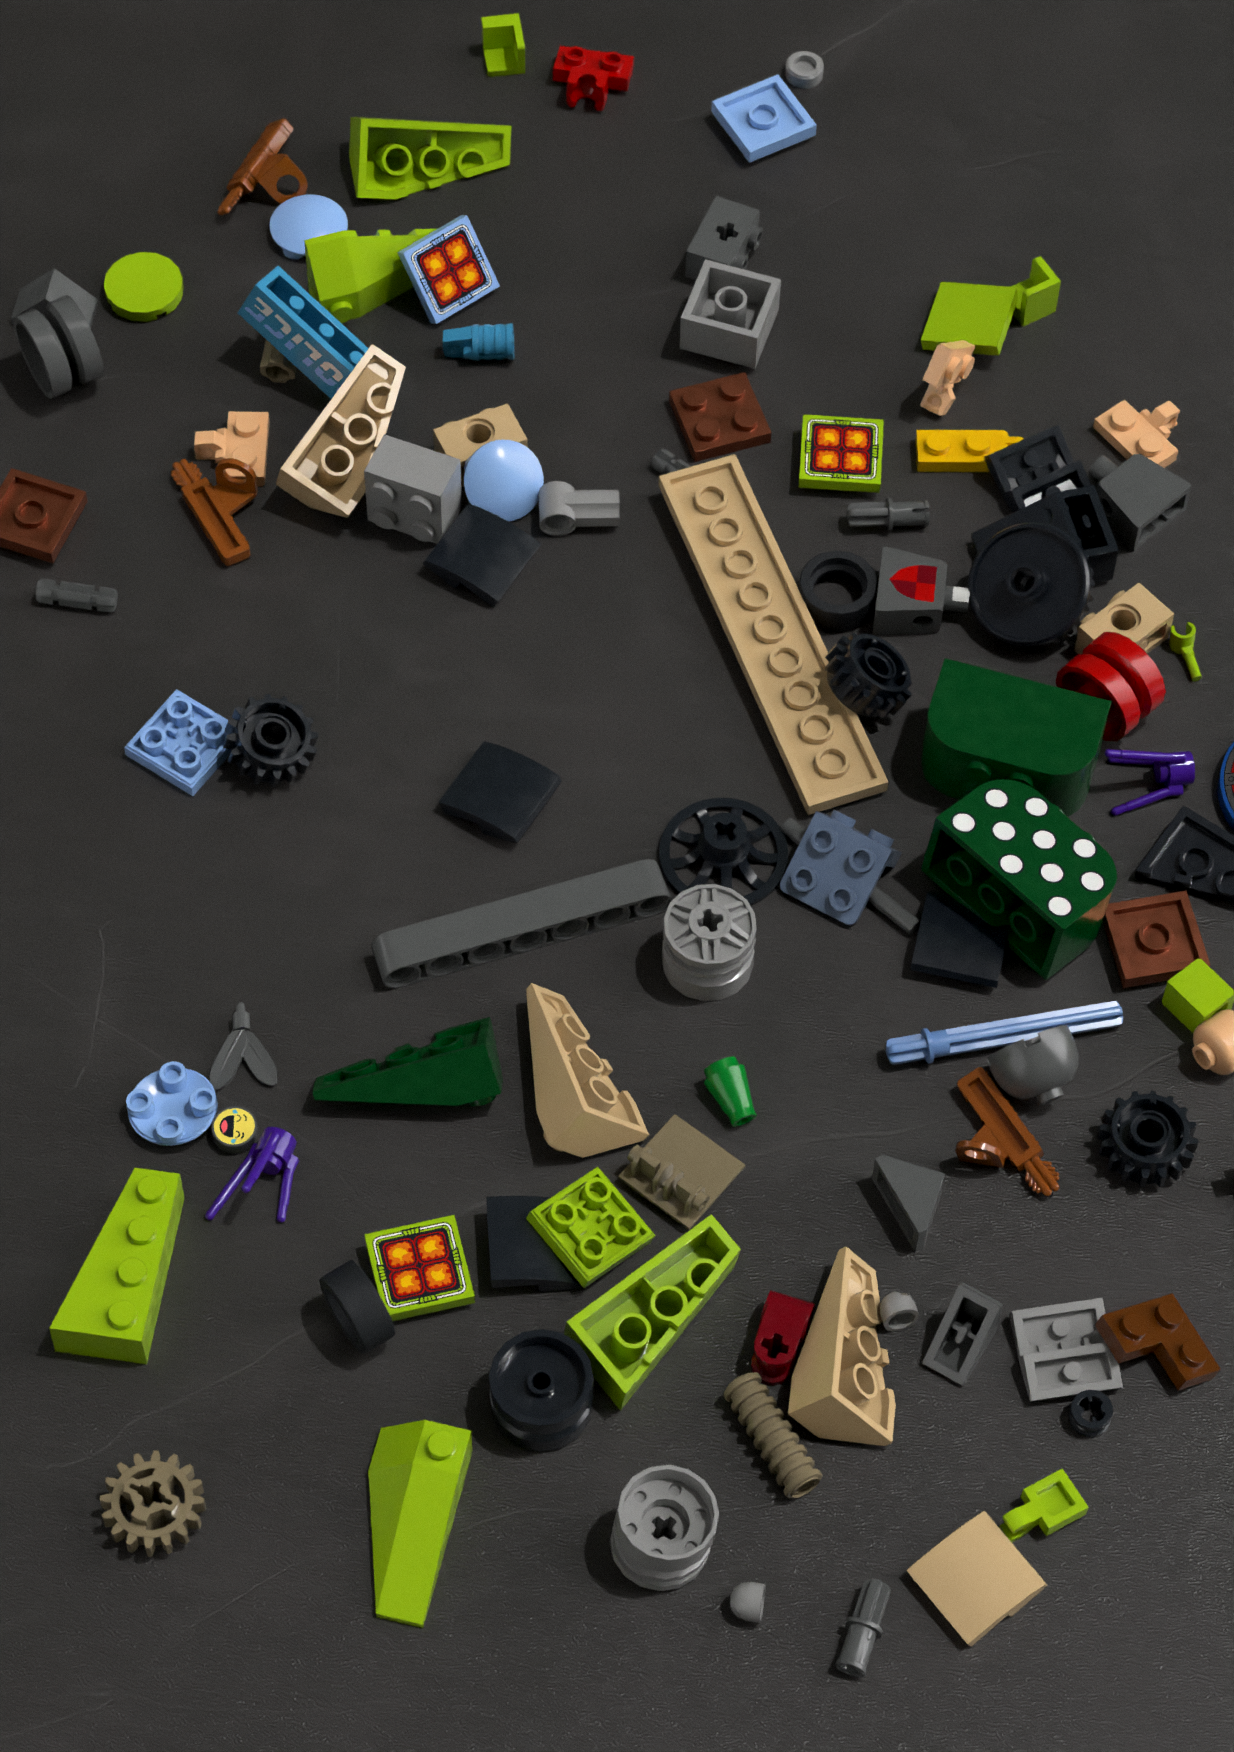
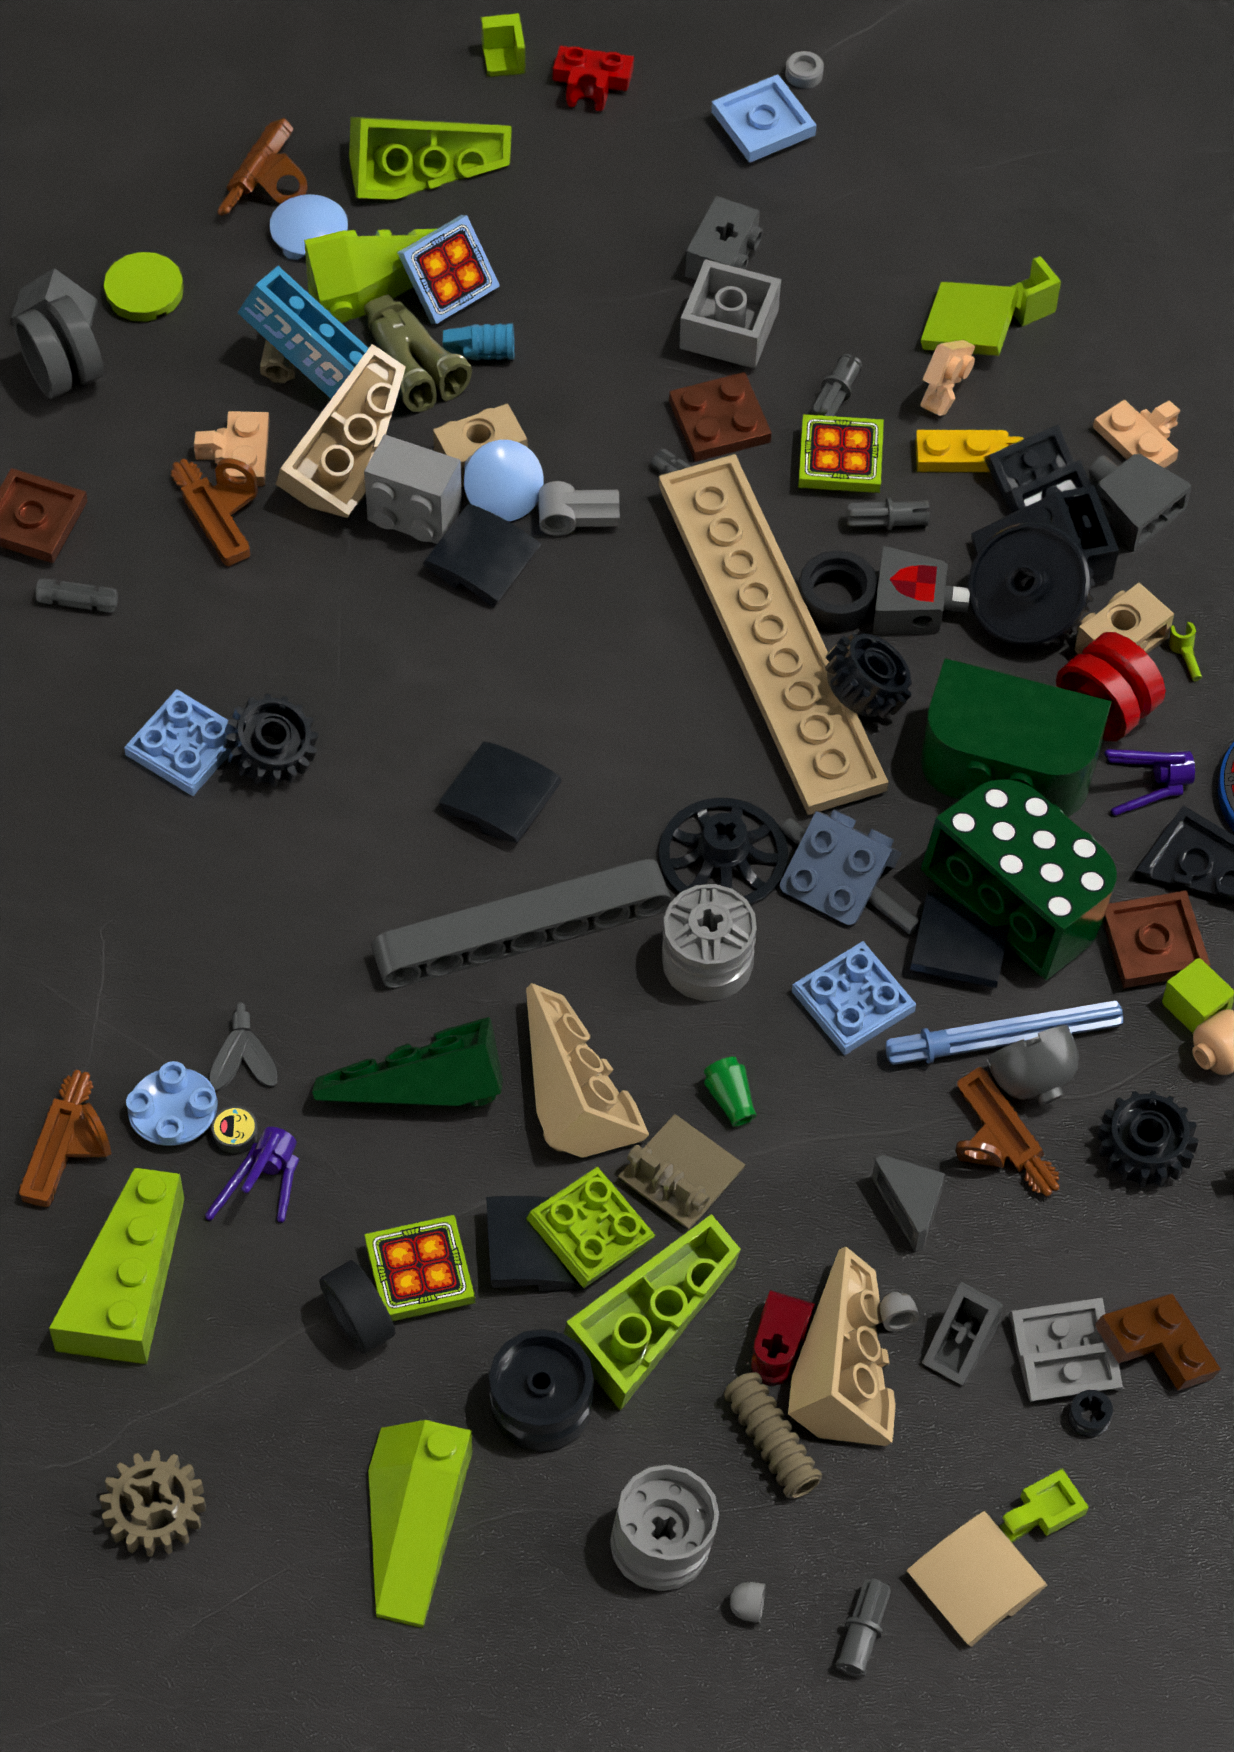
(63, 1137): none -> dark orange piece
(403, 336): none -> olive piece
(837, 386): none -> dark grey axle
(853, 998): none -> light blue tile

